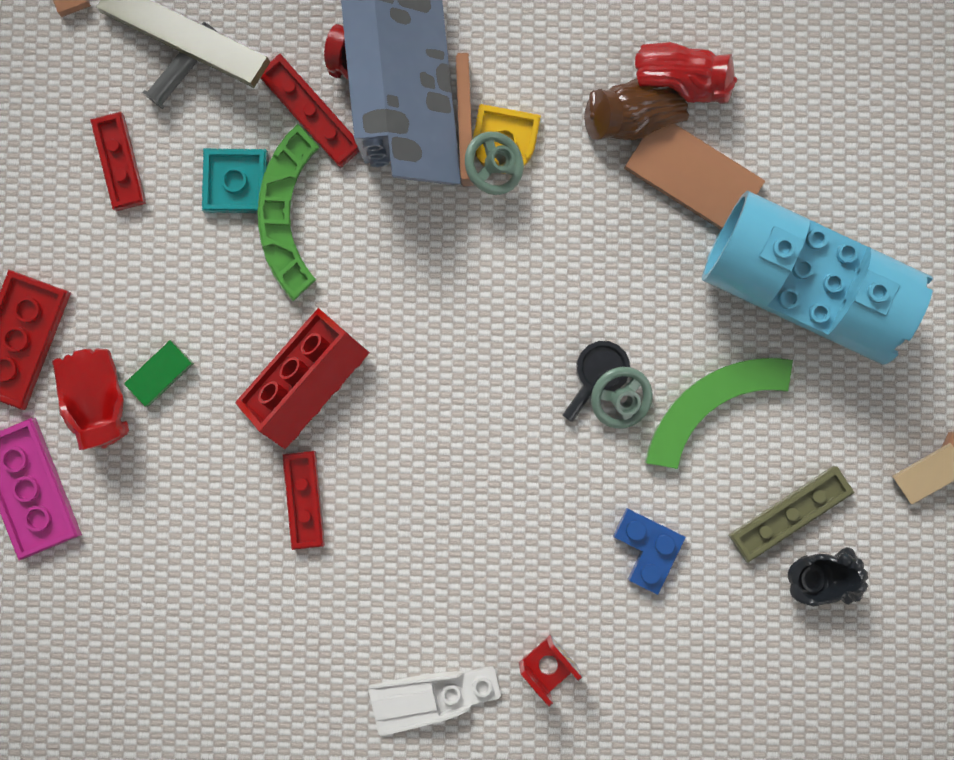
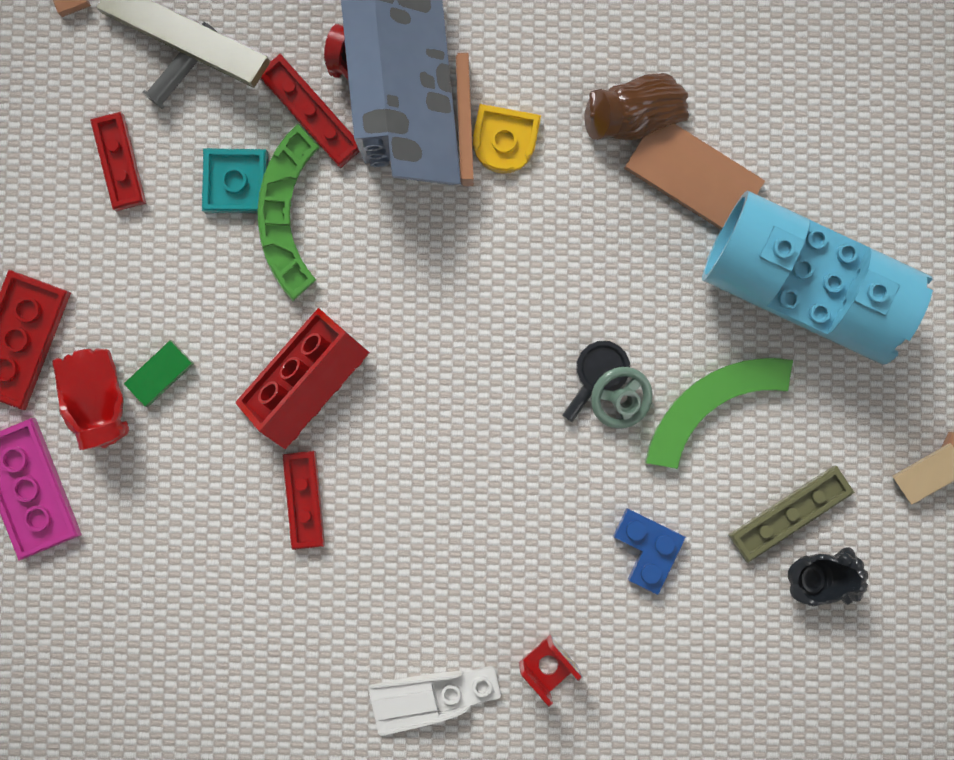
(509, 160): sand green piece -> none
(691, 72): red hair -> none

